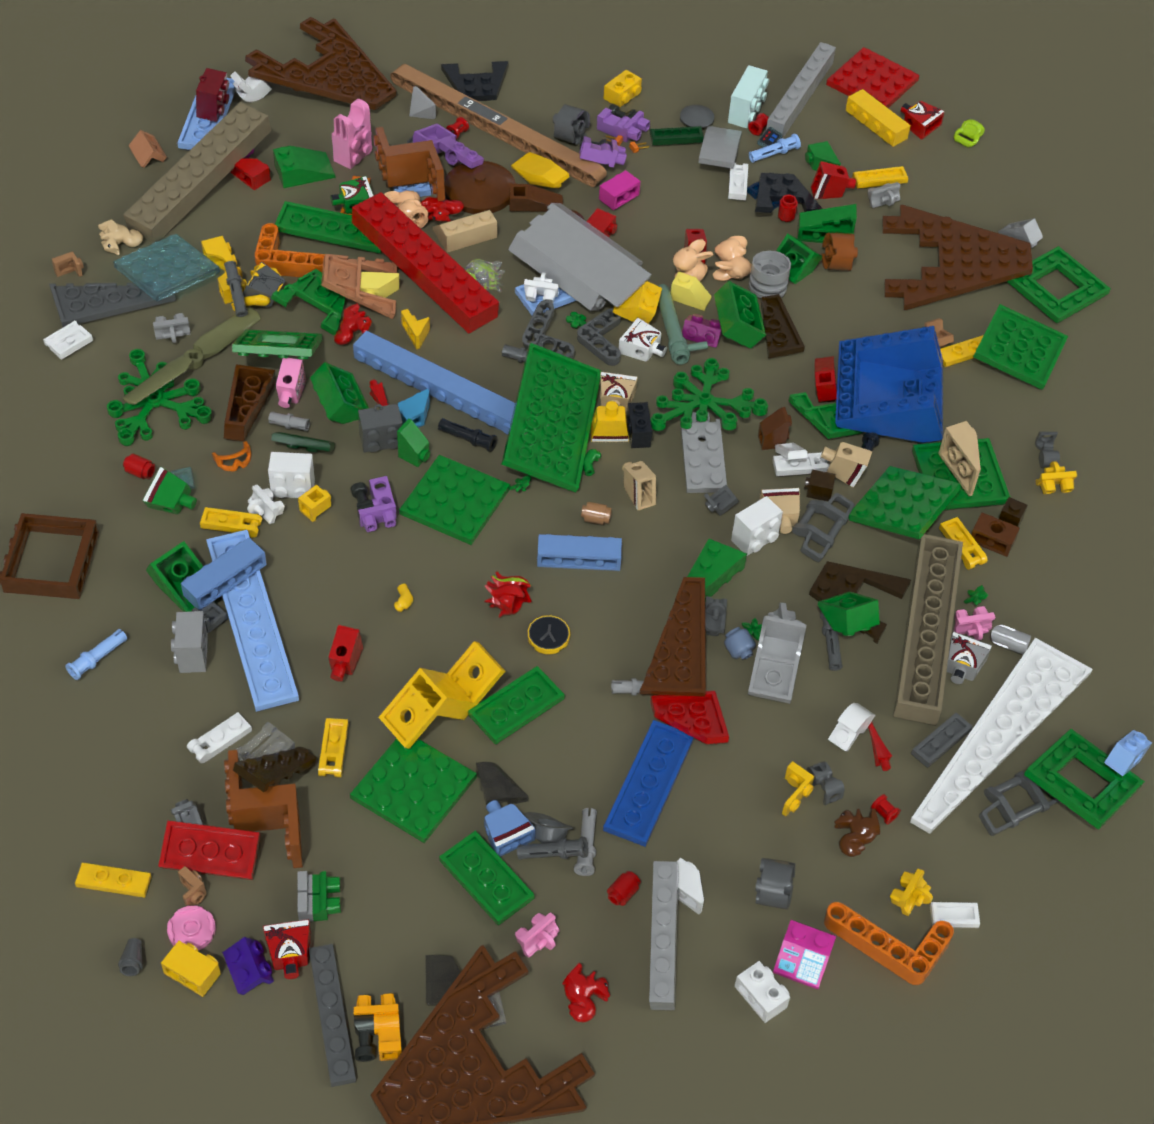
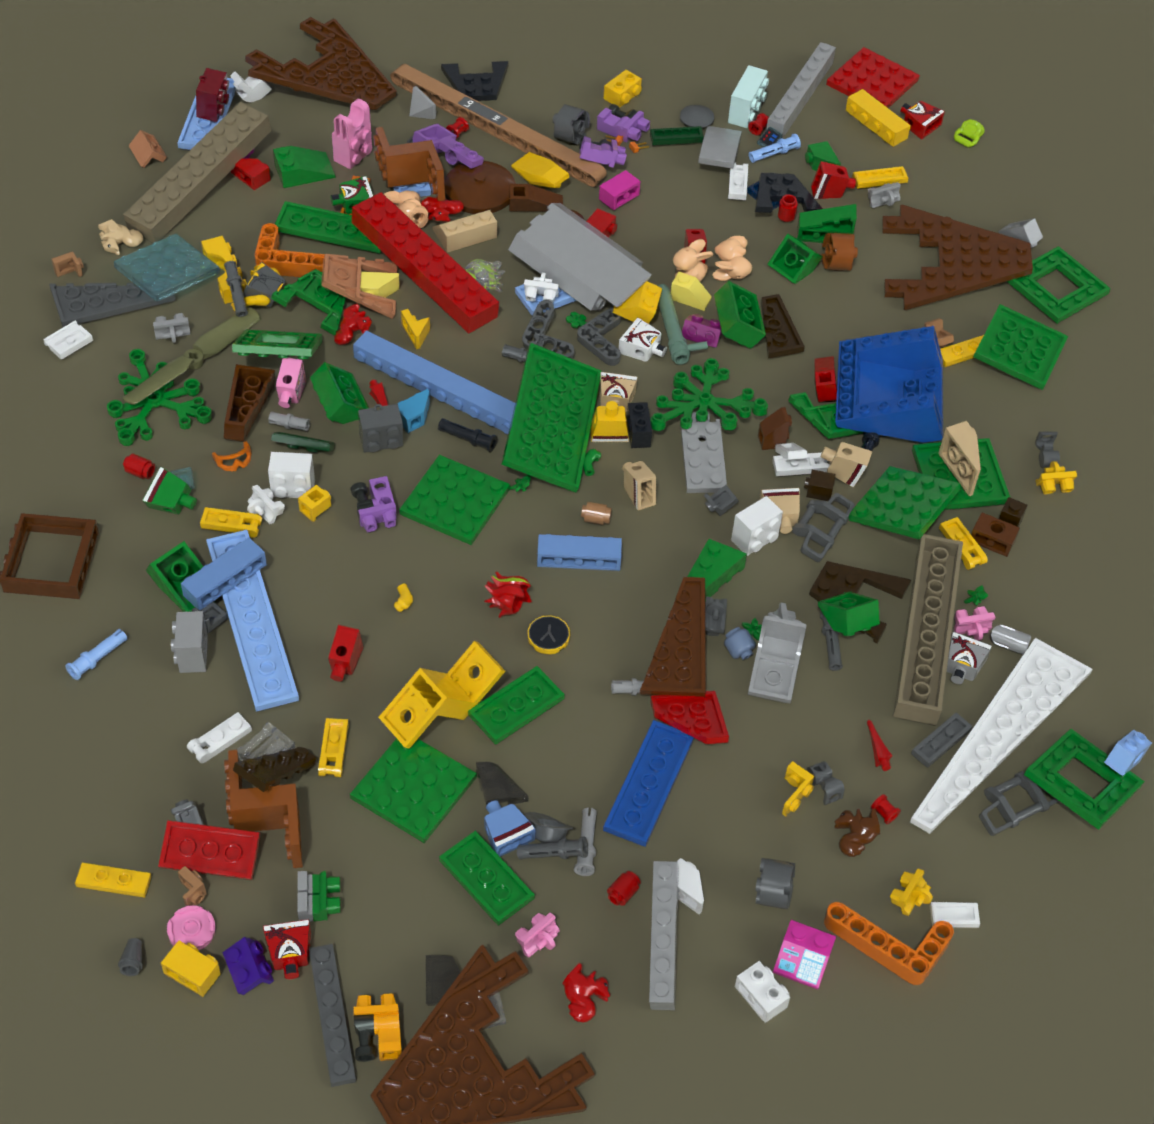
(412, 444): green slope -> none
(769, 274): light grey wheel -> none
(850, 725): white brick -> none

